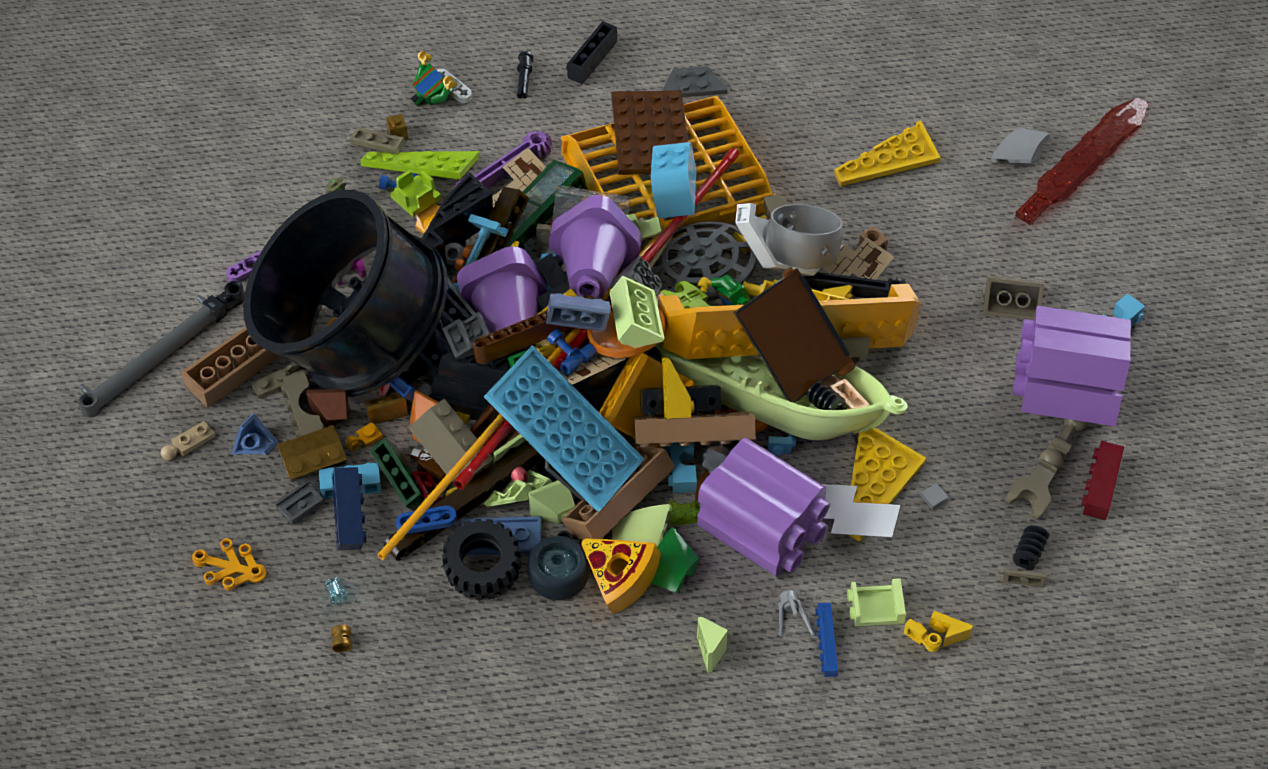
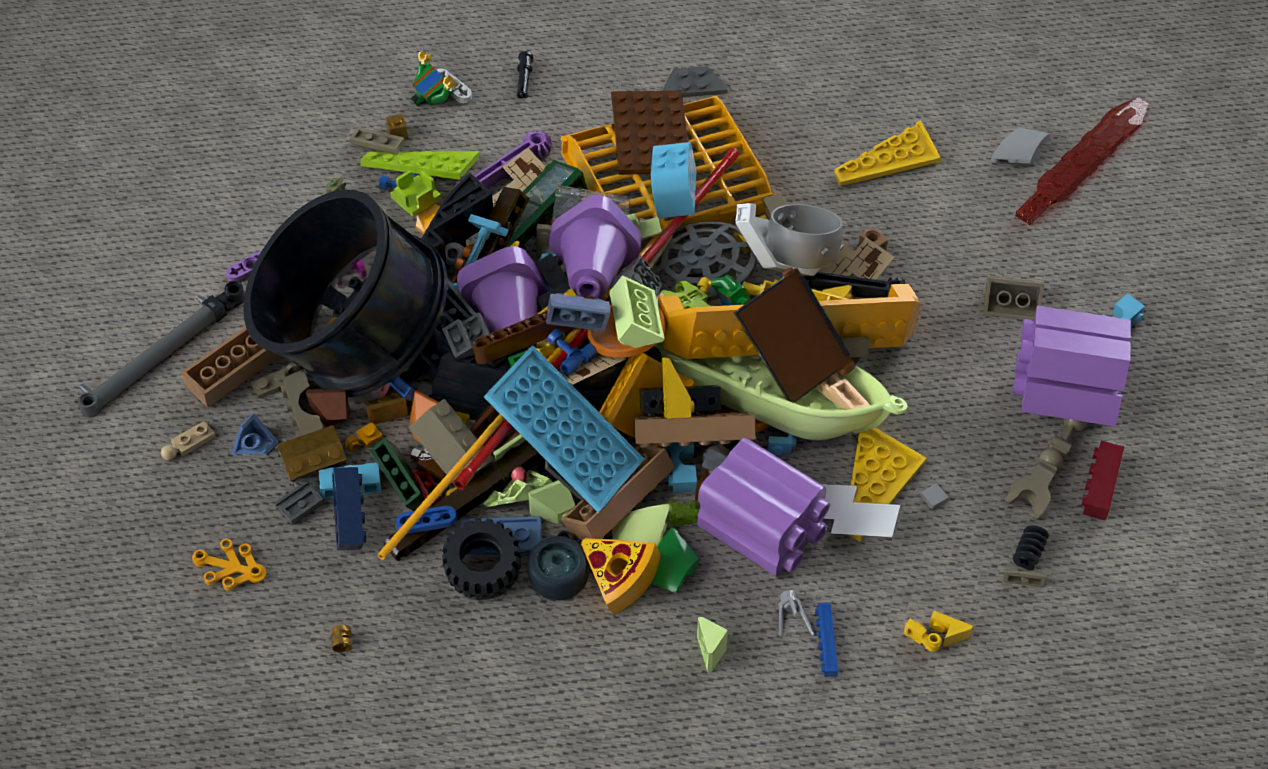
(335, 589): clear light blue bush -> none
(592, 52): black brick -> none
(824, 397): black piece -> none
(877, 604): yellowish green panel -> none

